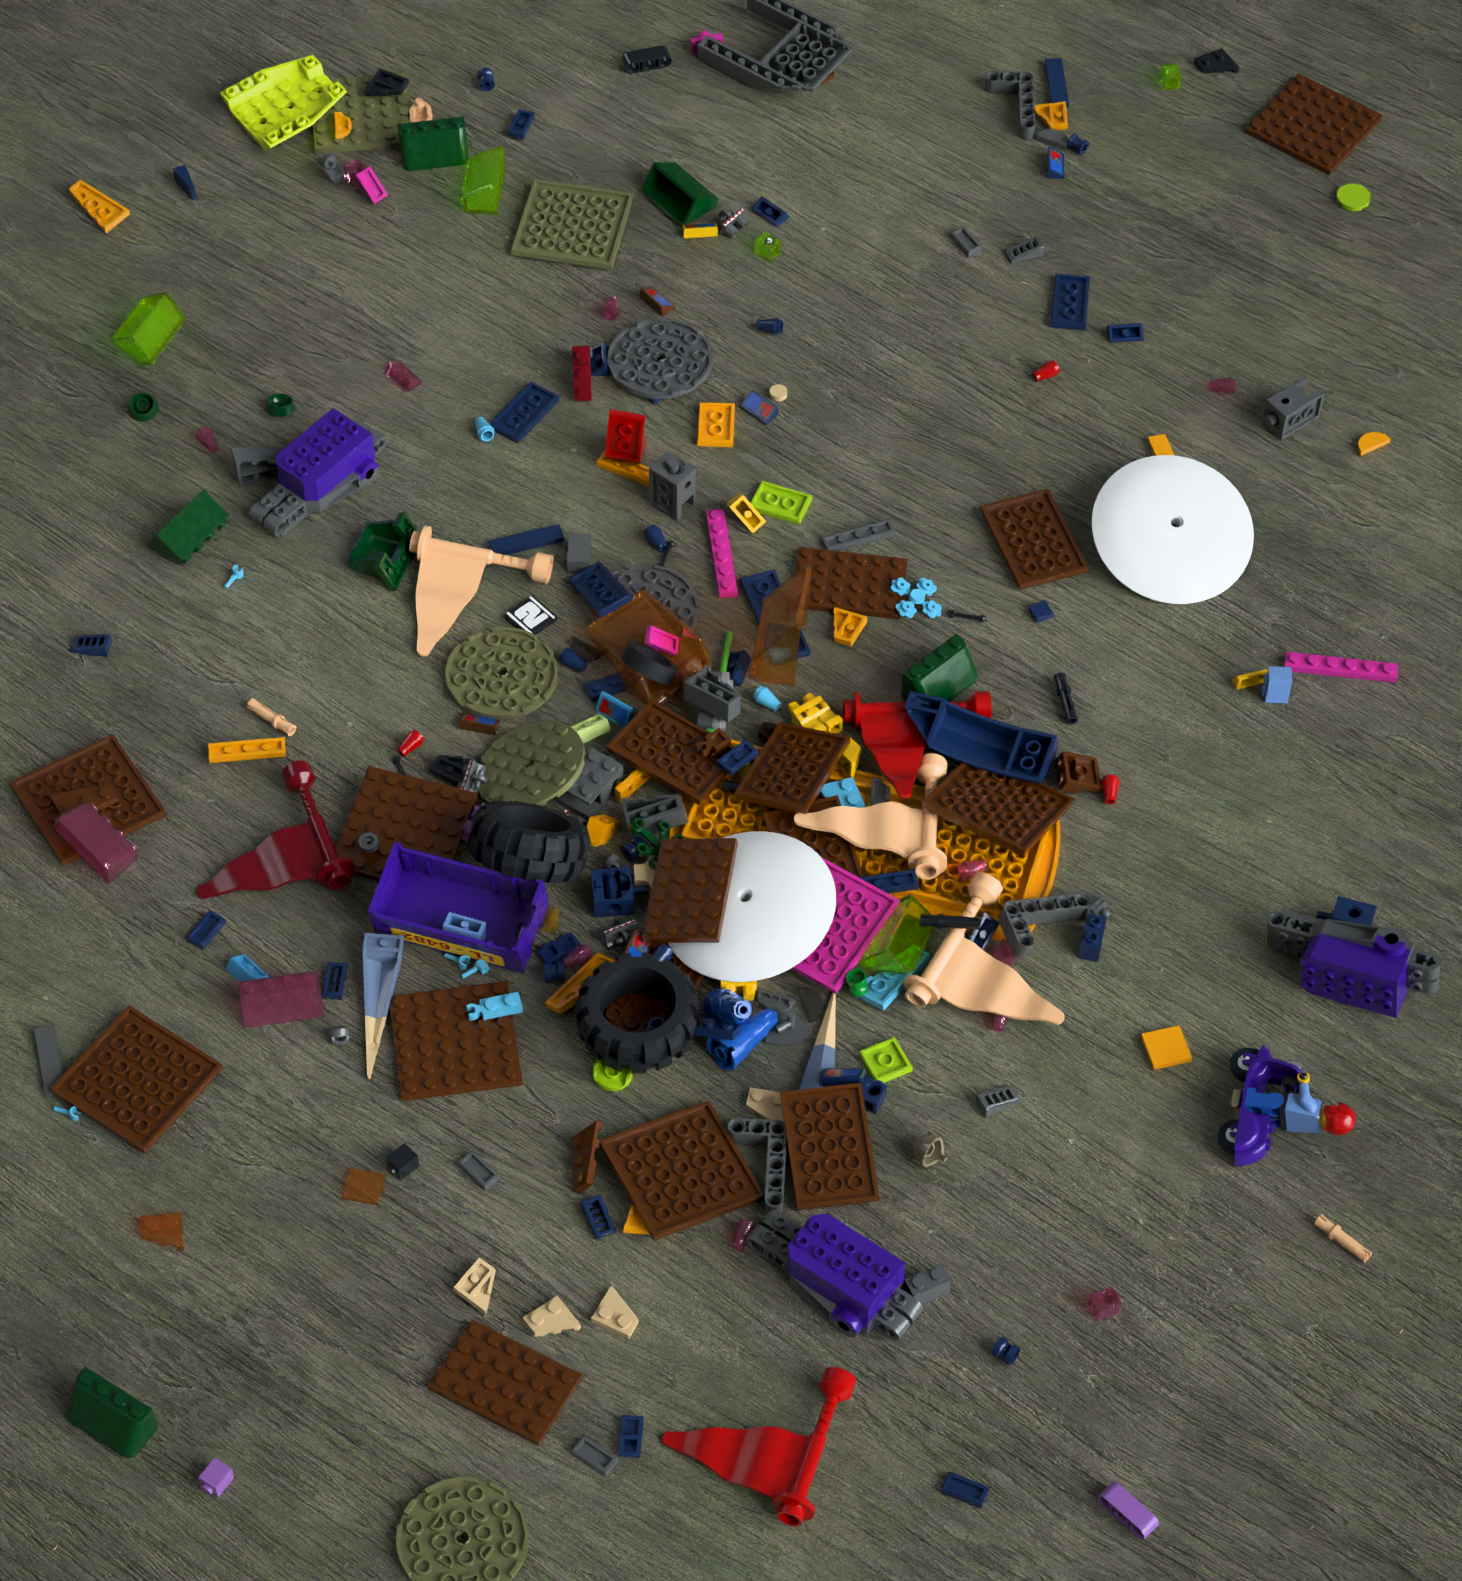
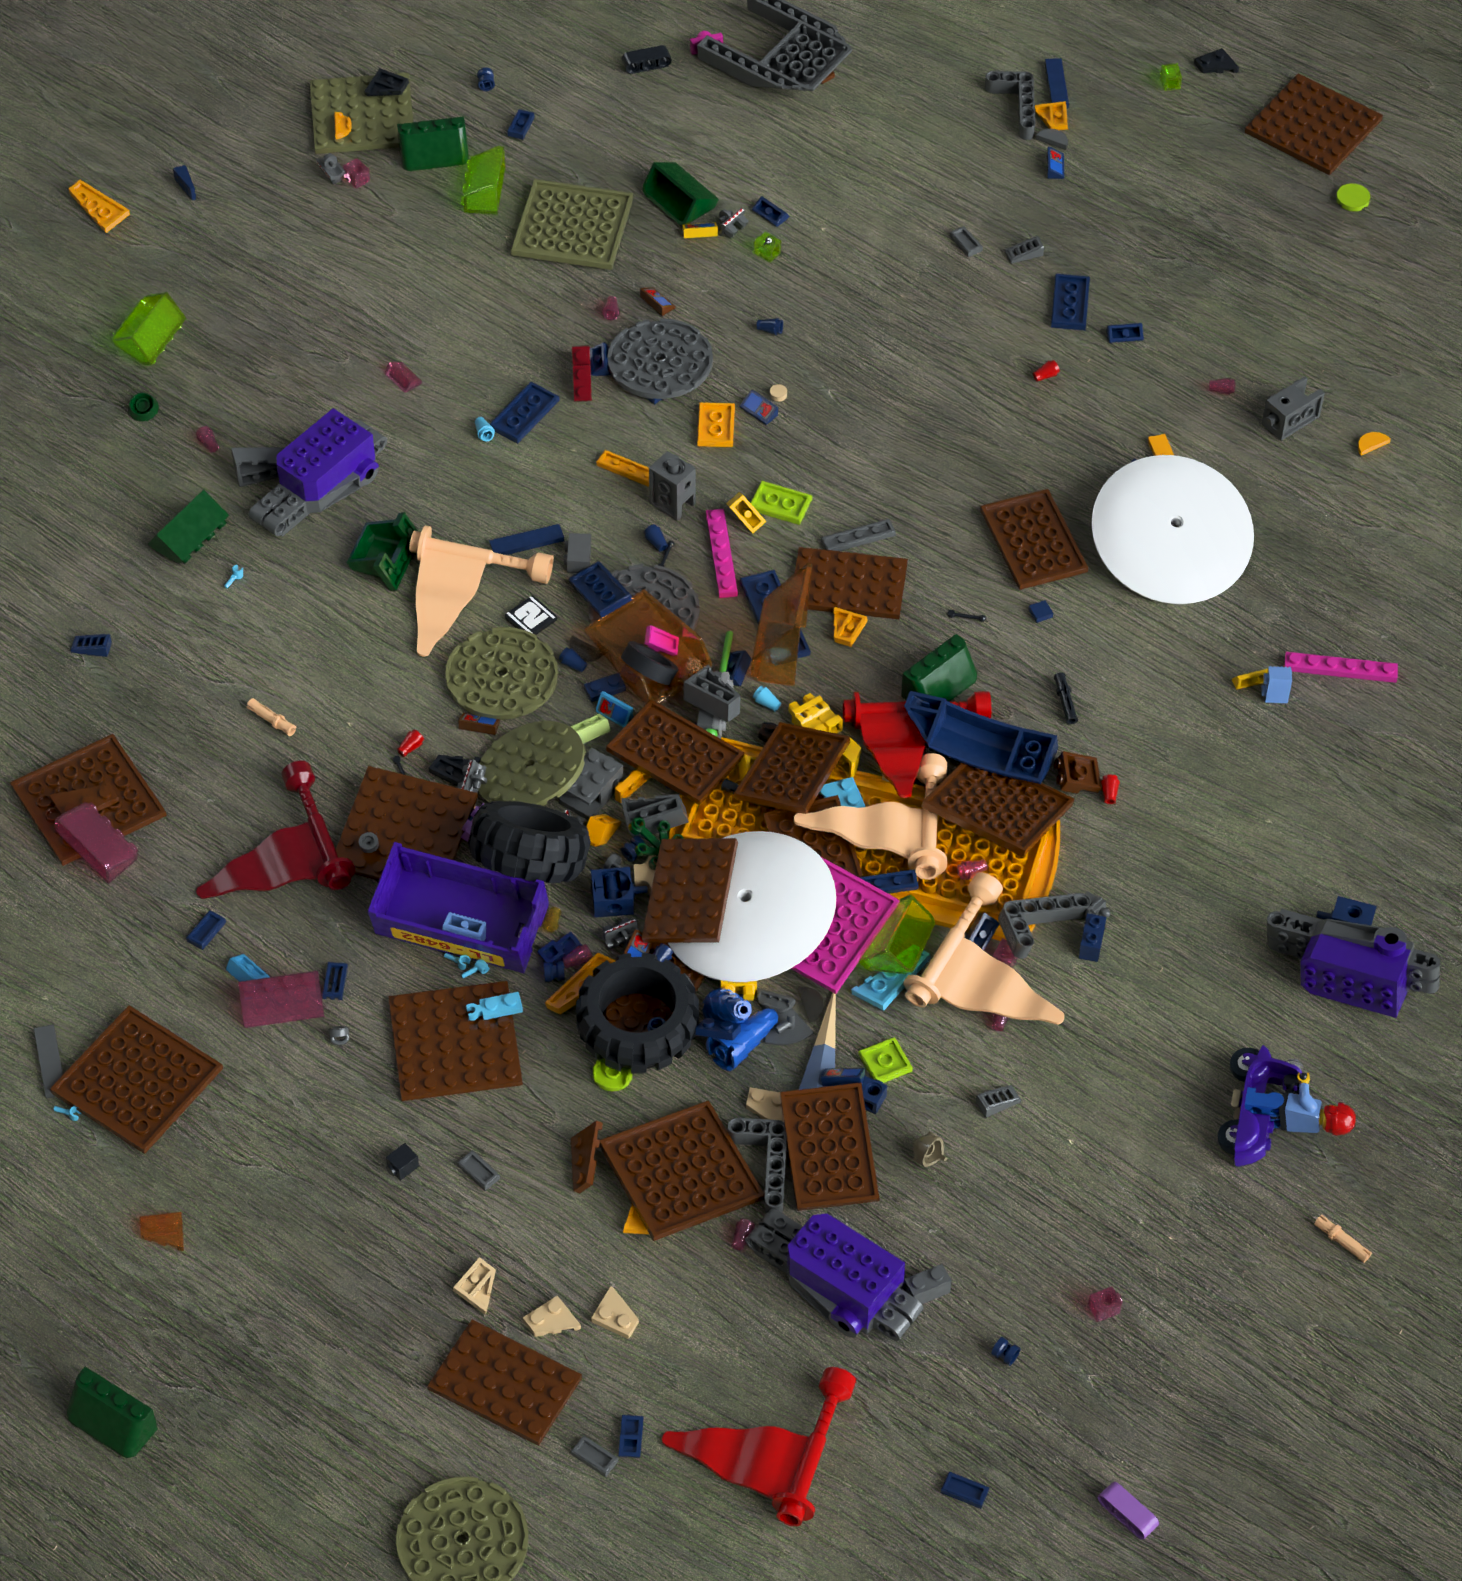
(215, 1478): medium lavender brick -> none
(247, 750): light orange plate -> none
(275, 89): neon yellow wedge -> none
(279, 405): dark green hat -> none
(363, 1186): clear orange piece -> none
(371, 185): dark pink tile -> none
(380, 969): sand blue plate -> none
(420, 111): light nougat arm -> none
(593, 1201): dark blue slope -> none
(625, 436): red bracket -> none
(714, 741): reddish brown plate -> none
(737, 757): dark blue plate -> none
(857, 982): green wheel -> none
(879, 792): dark grey tile -> none
(916, 596): medium azure plant -> none
(945, 921): black pin -> none
(1078, 144): dark blue bush -> none
(1166, 1047): light orange tile -> none

